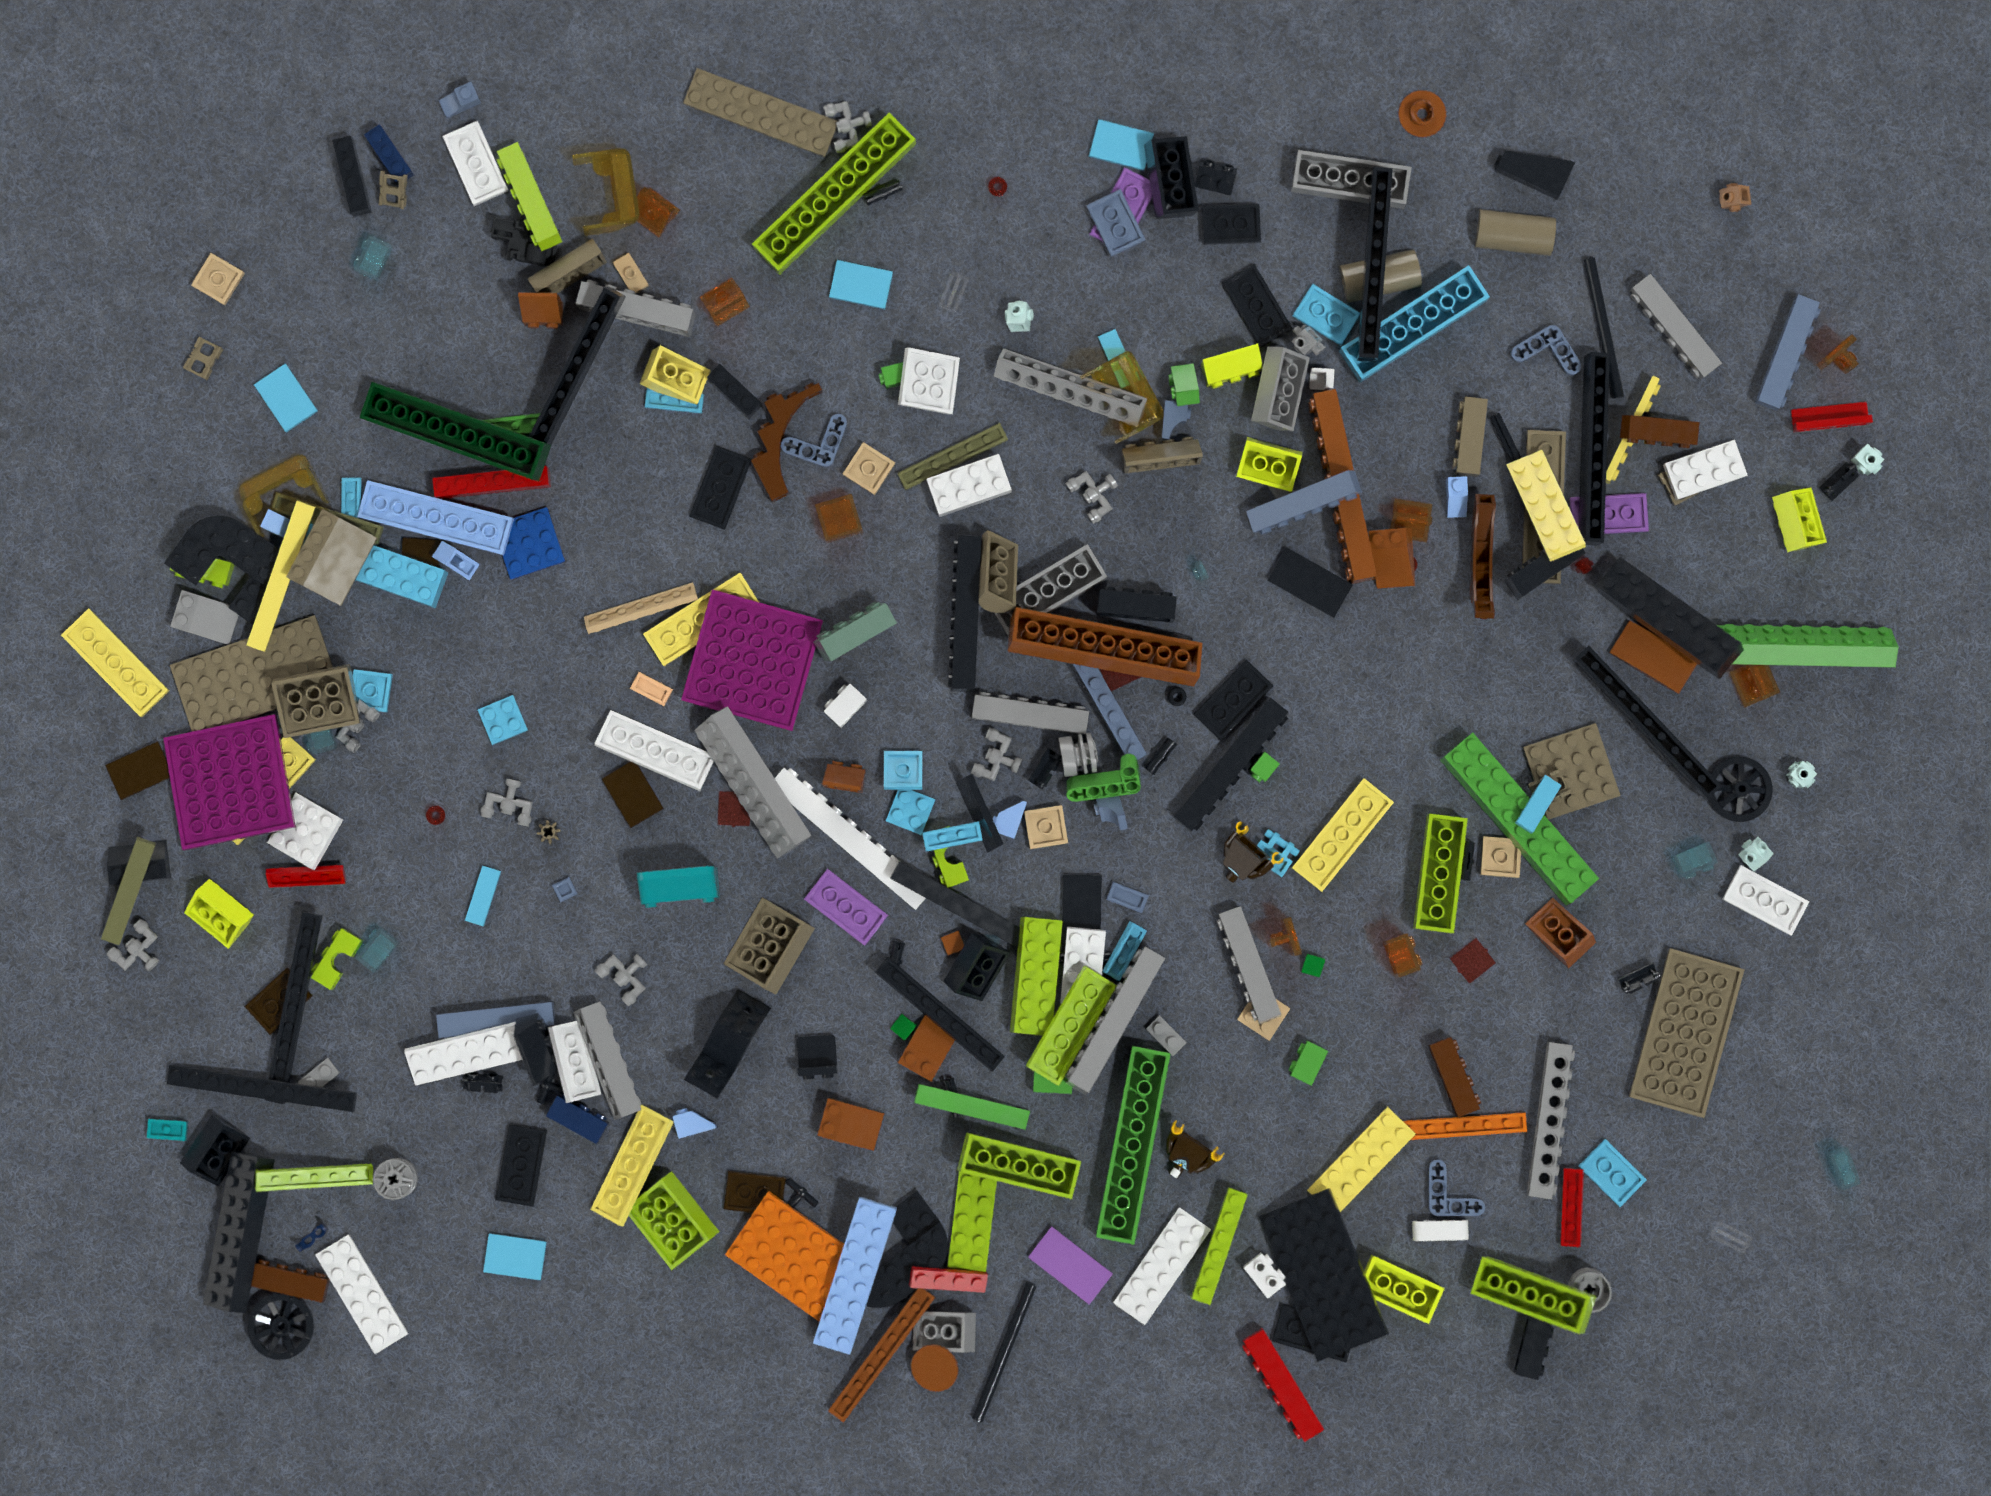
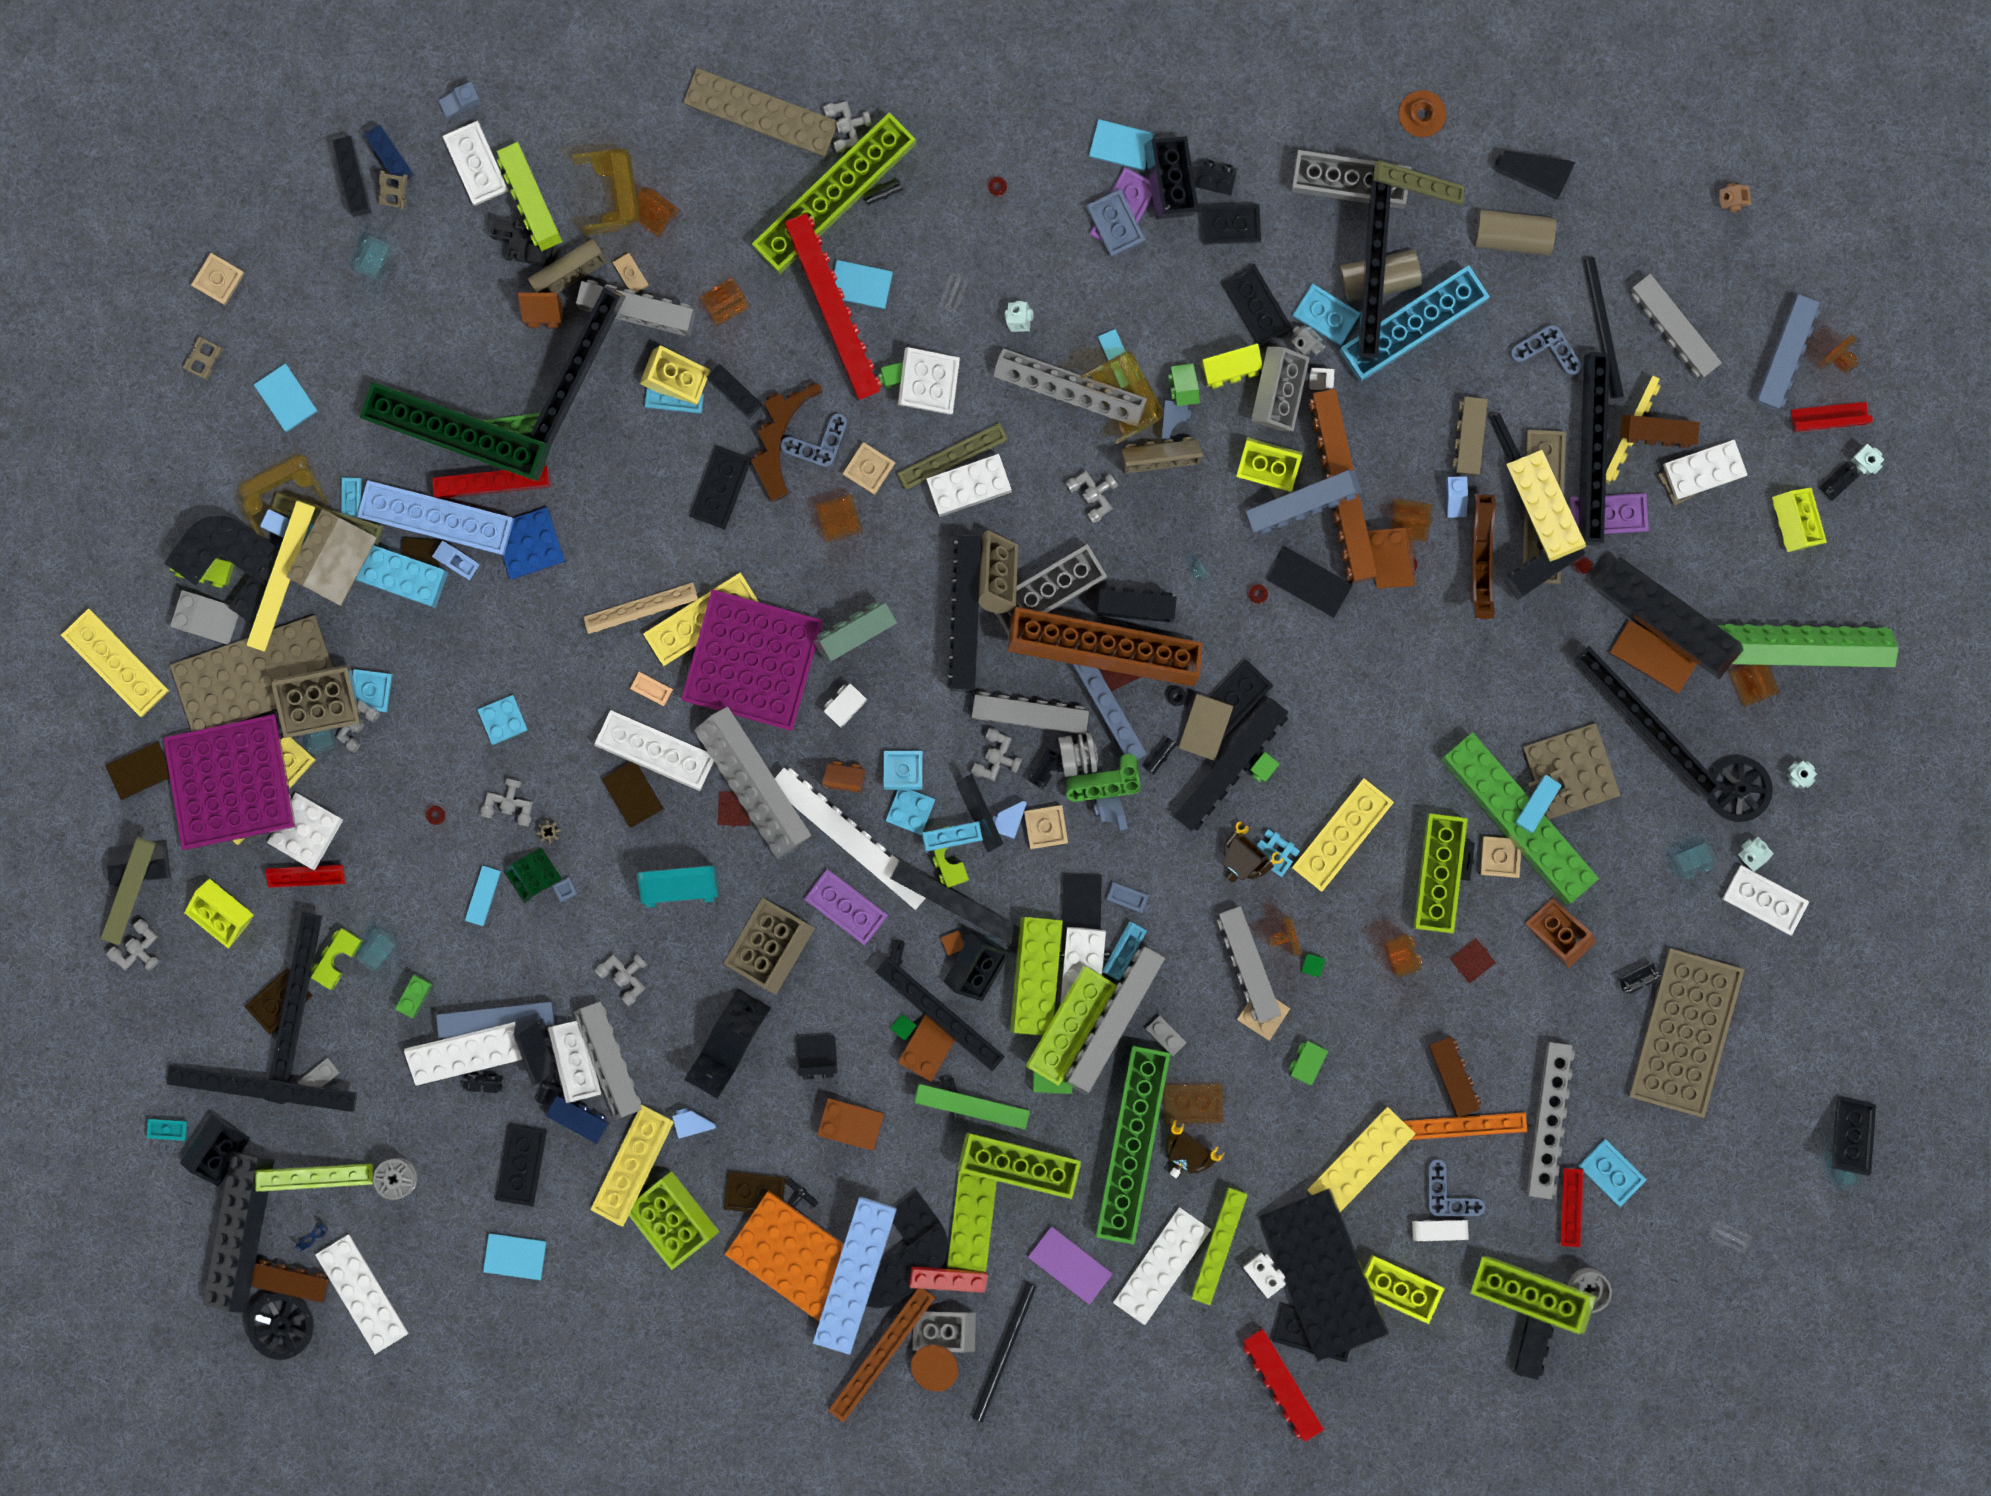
(414, 996): none -> bright green brick
(532, 874): none -> dark green bracket
(832, 306): none -> red brick
(1193, 1103): none -> clear orange tile
(1206, 727): none -> dark tan tile
(1253, 598): none -> clear red plate
(1418, 183): none -> olive tile
(1853, 1136): none -> black tile

